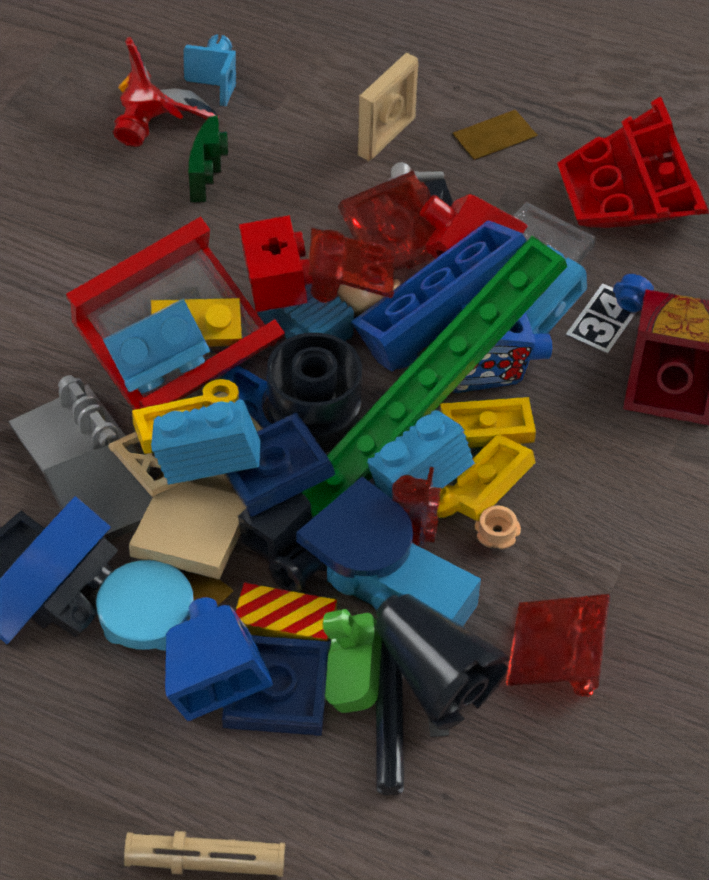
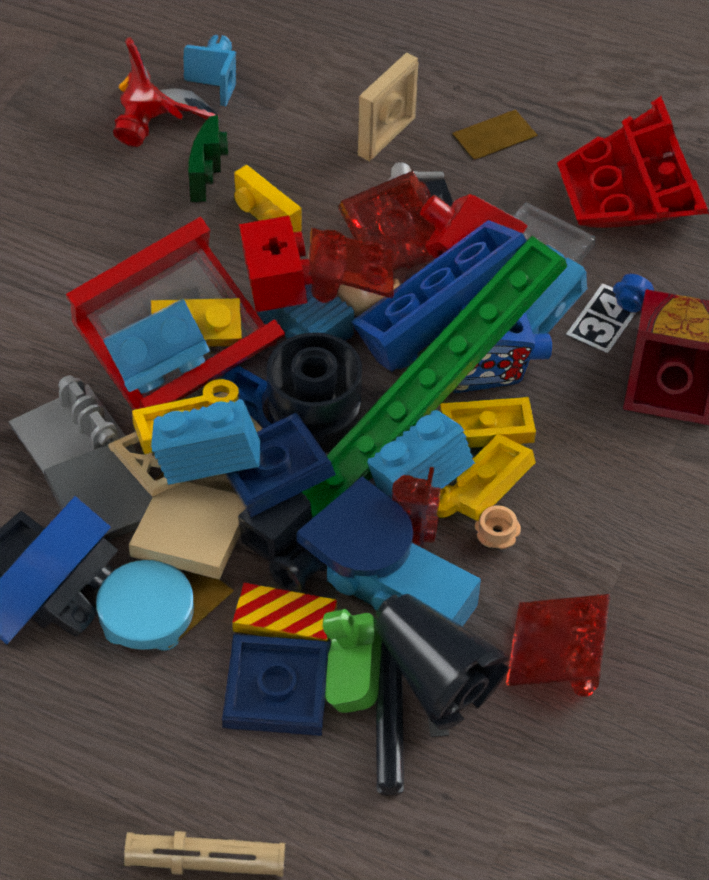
(211, 660): blue torso -> none
(263, 199): none -> yellow plate

